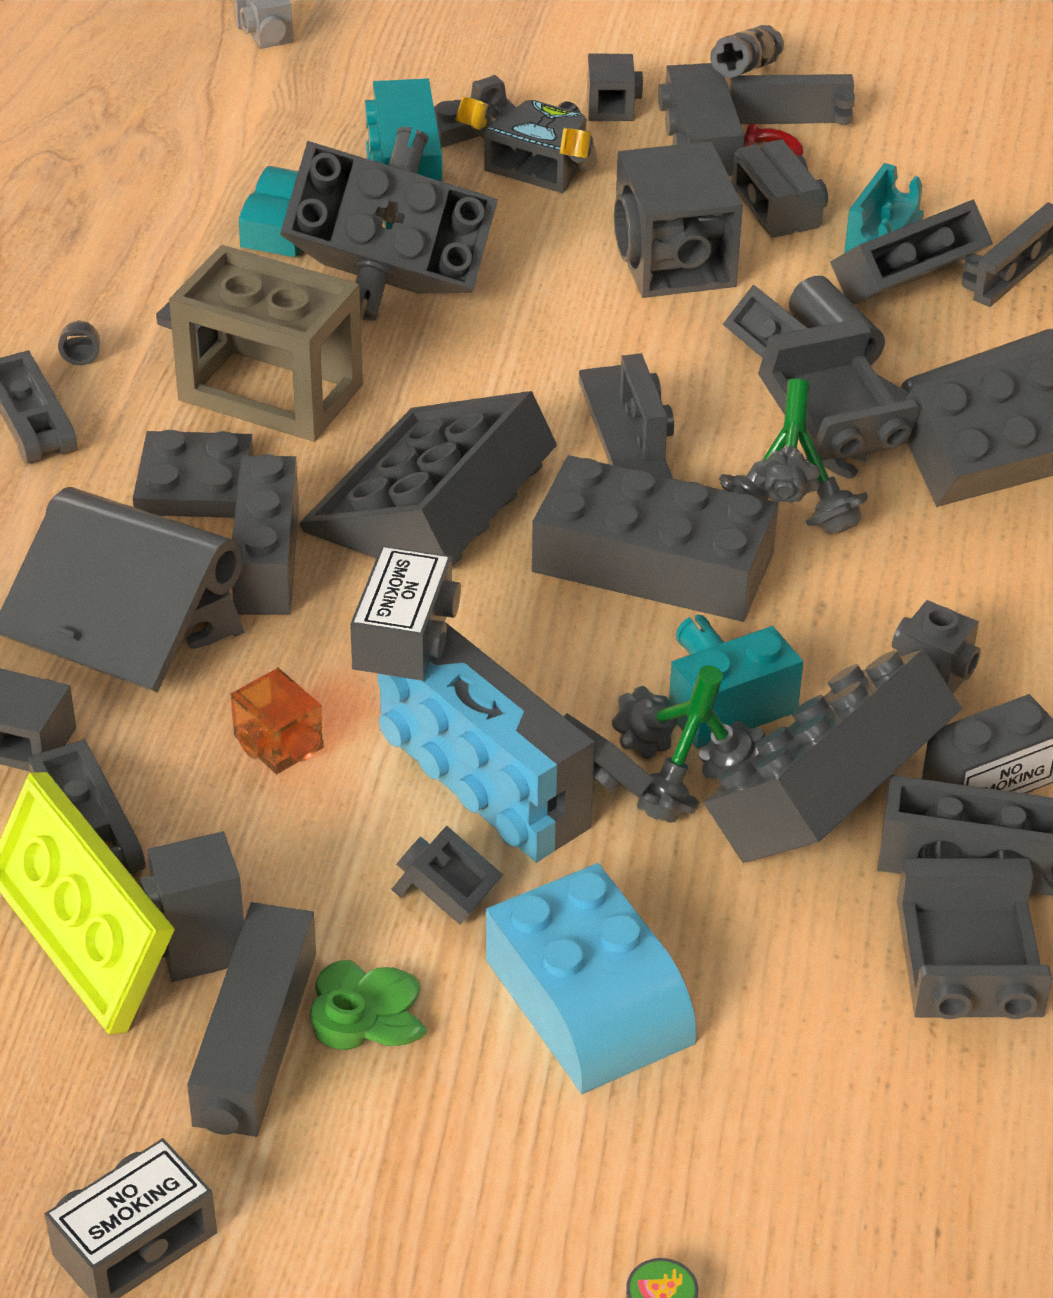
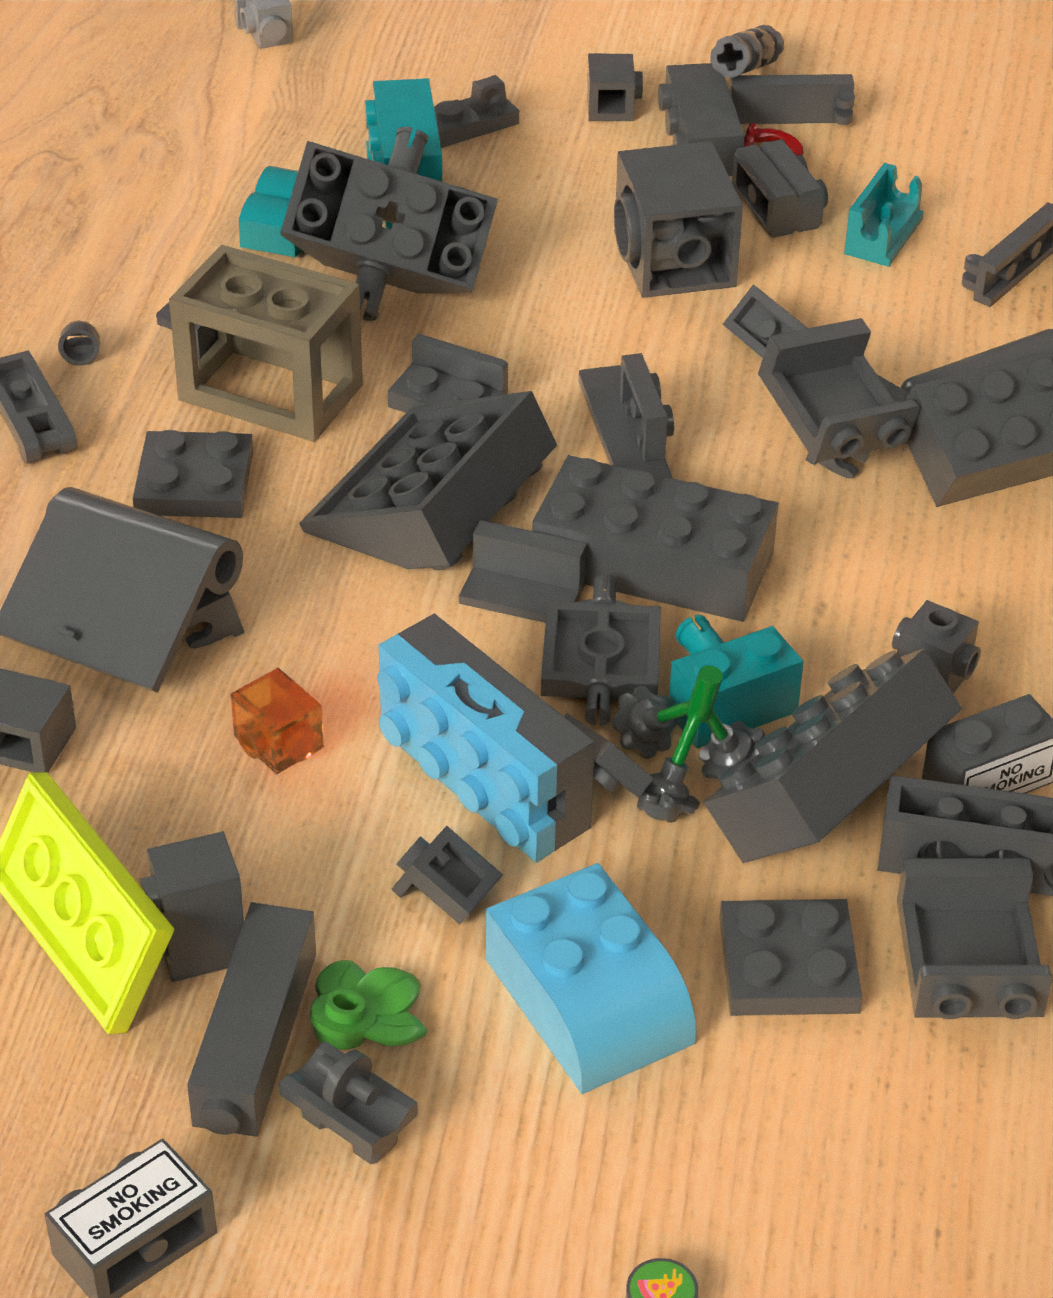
(85, 785): dark grey plate -> none
(267, 533): dark grey brick -> none
(350, 1100): none -> dark grey hips
(404, 613): brick -> none
(446, 374): none -> dark grey bracket
(522, 570): none -> dark grey panel
(533, 141): dark grey torso -> none
(600, 649): none -> dark grey plate
(788, 476): dark grey plant -> none
(789, 957): none -> dark grey plate
(820, 303): dark grey brick -> none
(911, 252): dark grey brick -> none

